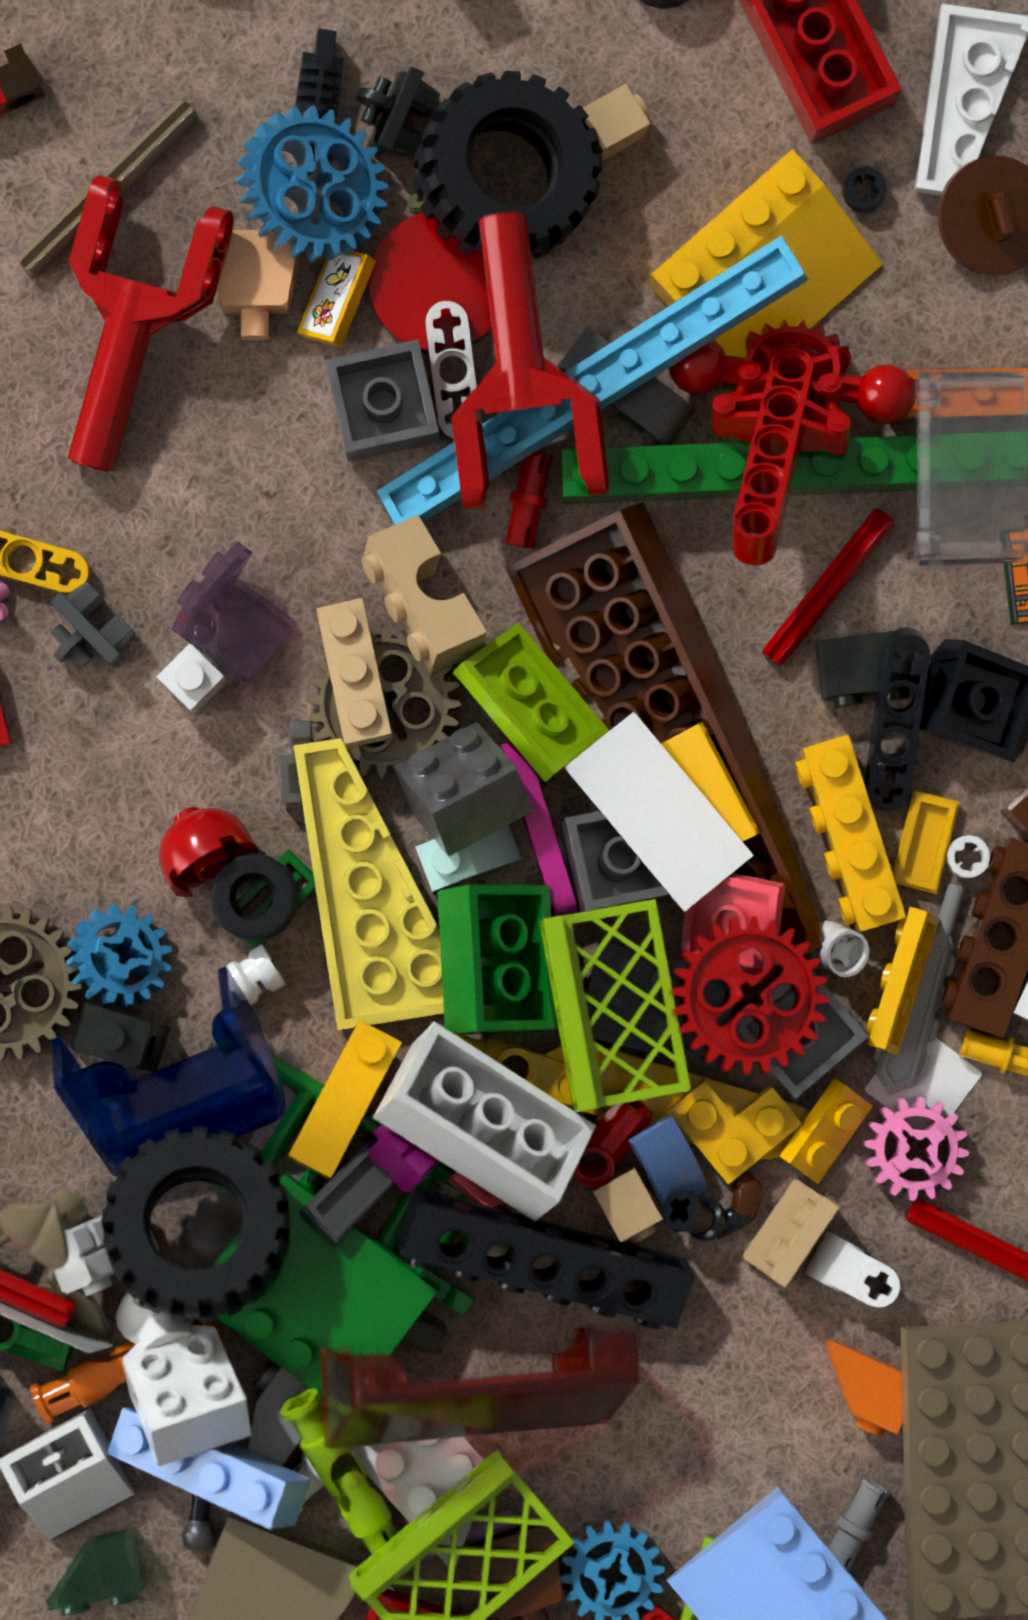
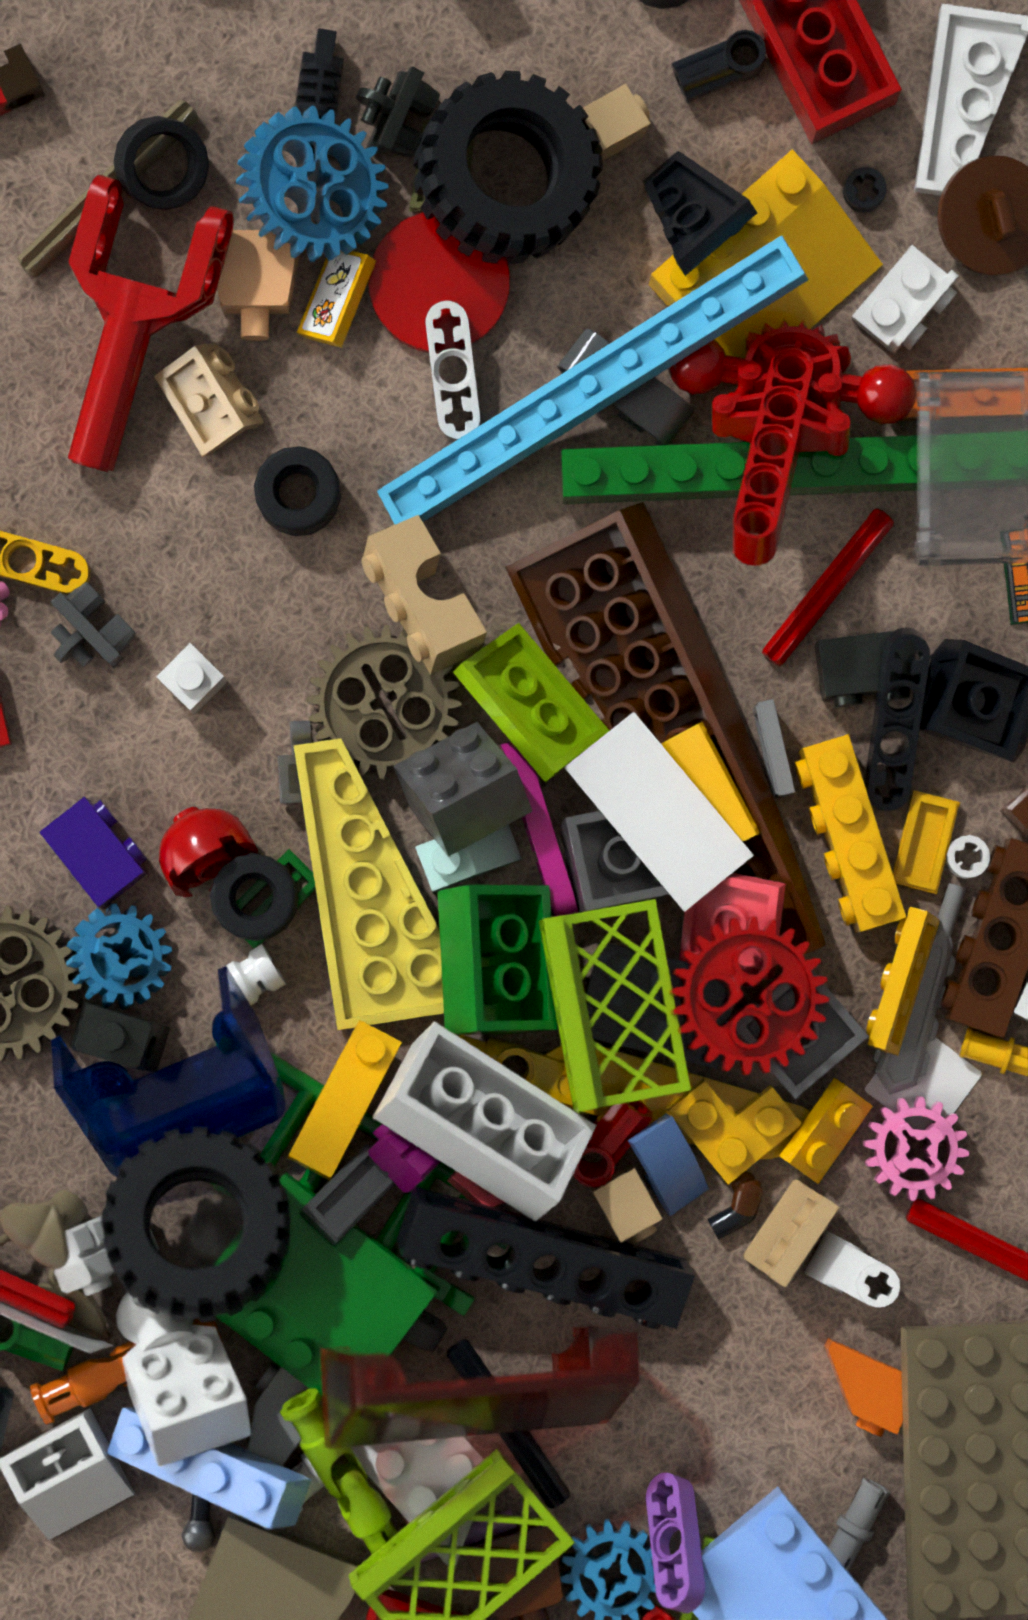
(94, 851): none -> dark purple brick
(104, 1568): clear green slope -> none
(196, 170): none -> black tyre
(209, 397): none -> tan bracket
(230, 618): clear purple bracket -> none
(295, 461): none -> black tyre
(354, 673): tan plate -> none
(382, 400): flat silver brick -> none
(519, 1443): none -> black axle
(521, 372): red piece -> none
(528, 500): red pin -> none
(679, 1575): none -> medium lavender beam
(695, 209): none -> black wing
(701, 1217): black bush -> none
(715, 67): none -> black piece
(773, 749): none -> light grey tile
(842, 951): white wheel -> none
(904, 299): none -> white bracket

